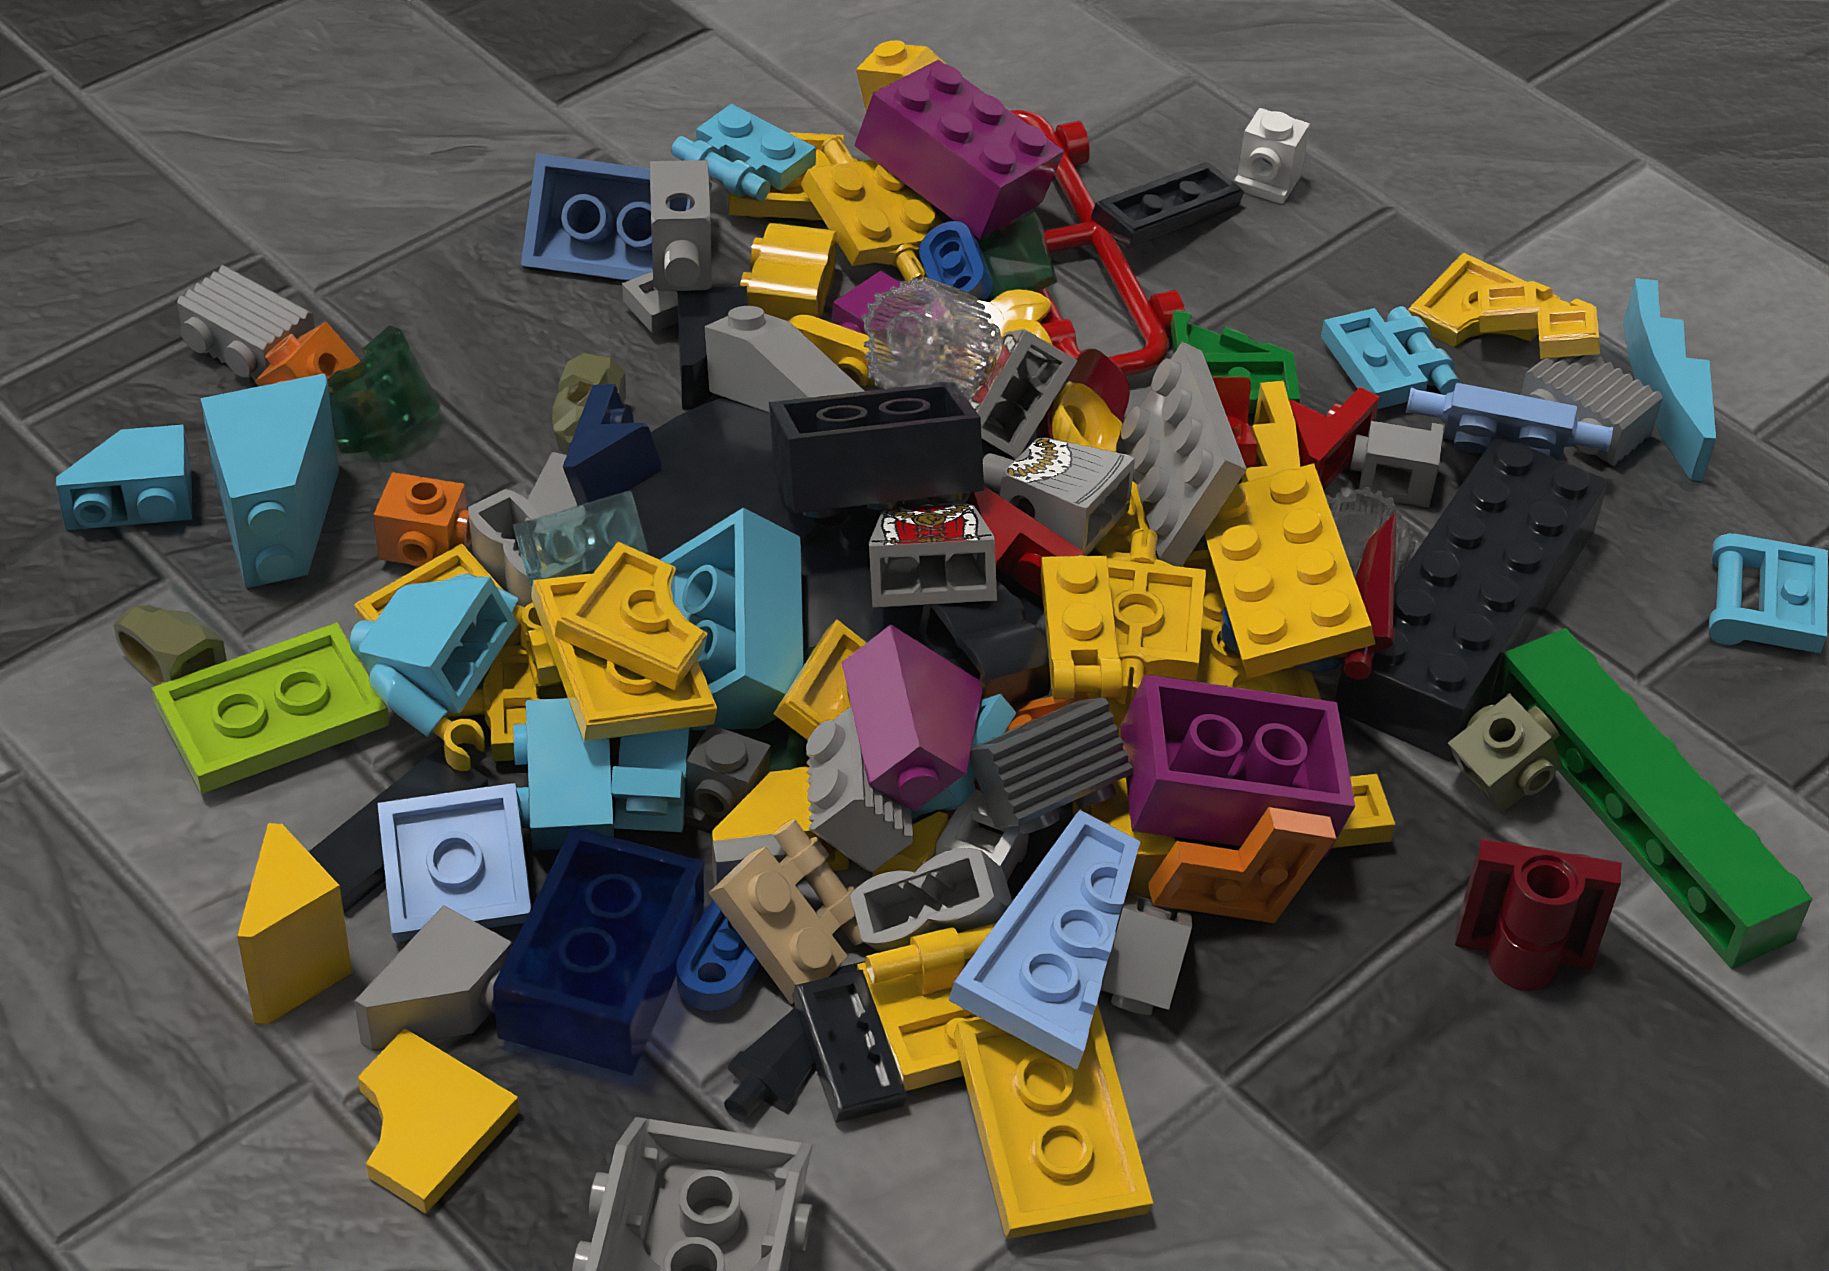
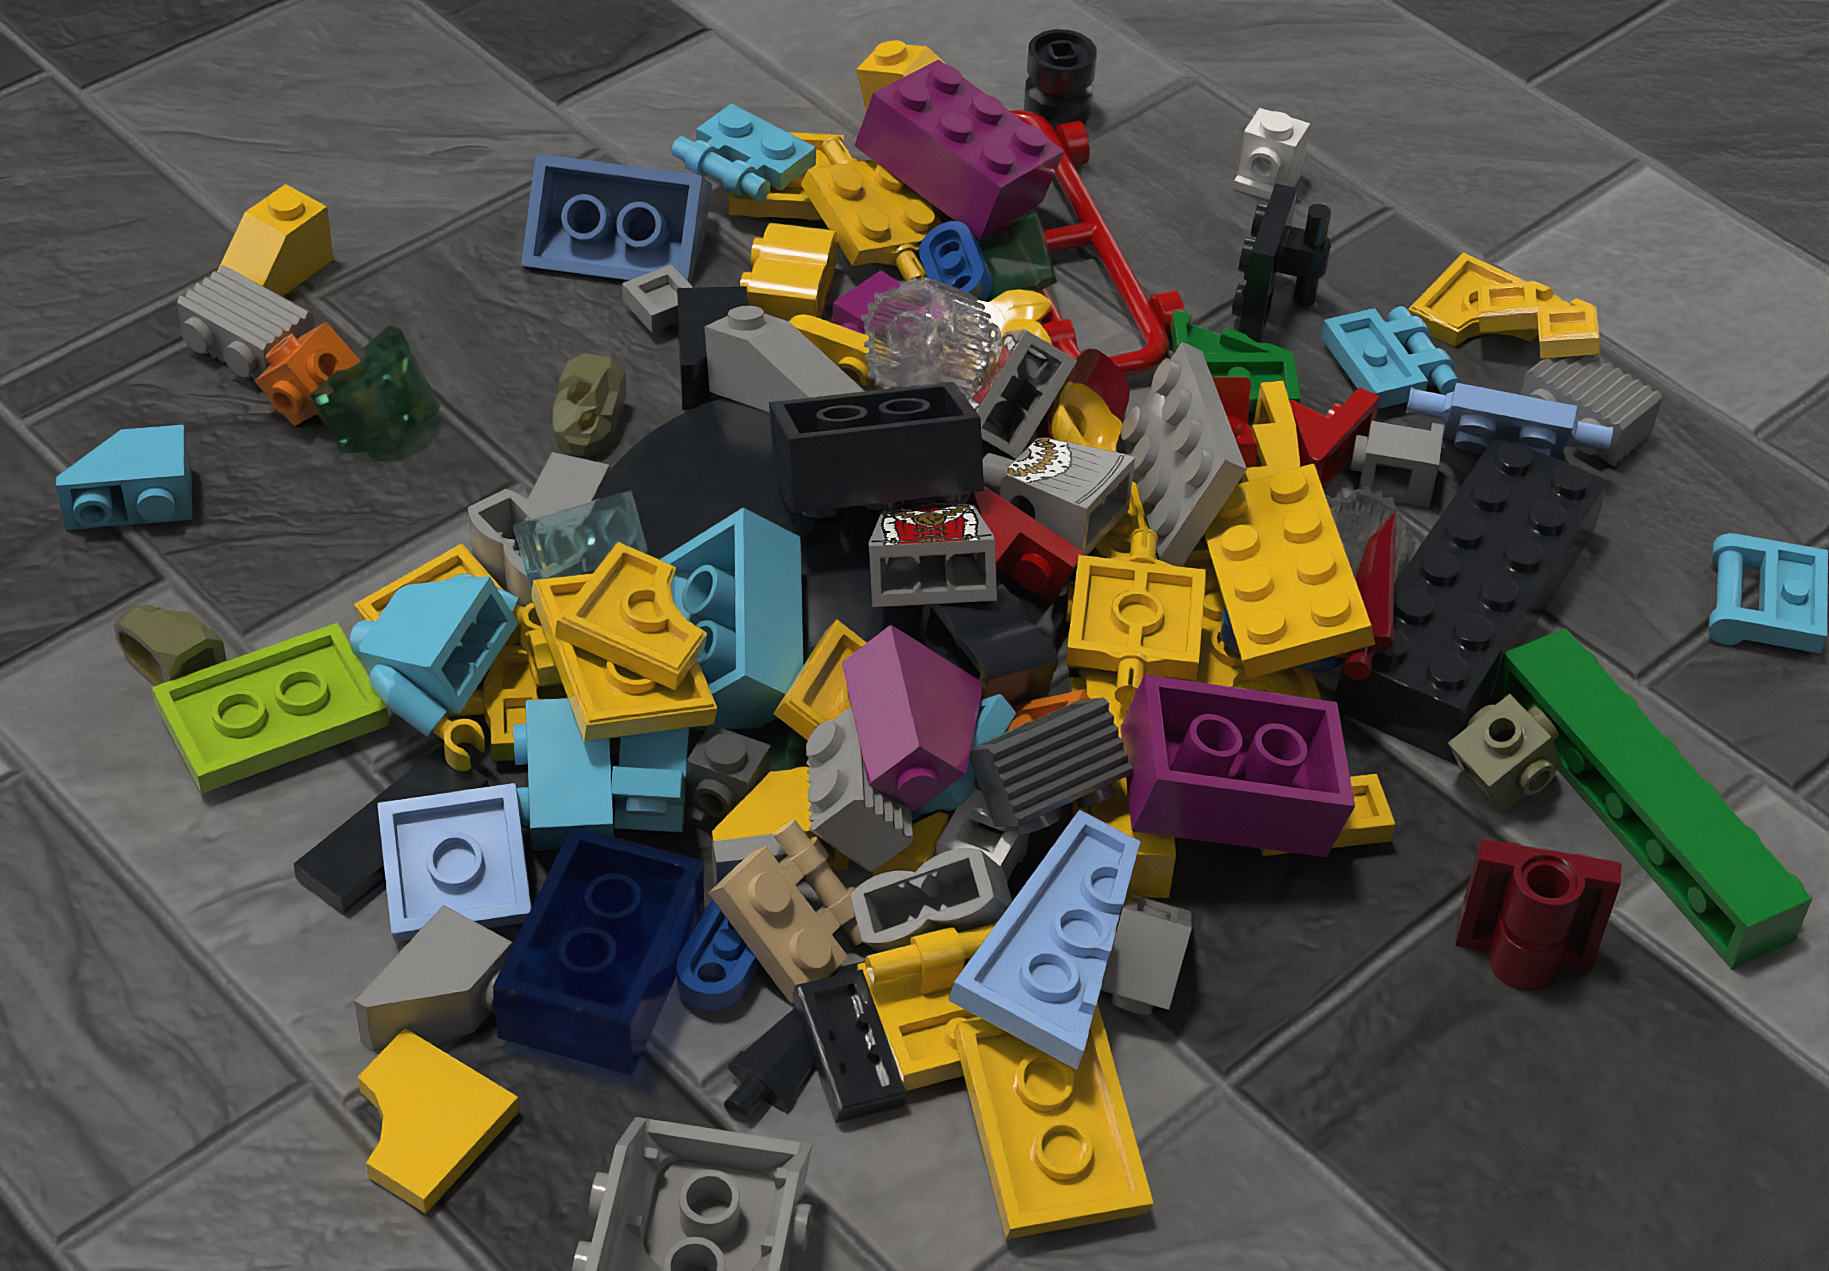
(273, 473): medium azure slope -> none
(281, 241): none -> yellow slope
(290, 928): yellow slope -> none
(420, 519): orange brick -> none
(608, 448): dark blue slope -> none
(680, 237): light grey torso -> none
(1060, 76): none -> black wheel
(1080, 627): yellow plate -> none
(1167, 204): black tile -> none
(1249, 881): orange plate -> none
(1280, 251): none -> black plate
(1660, 360): medium azure slope -> none

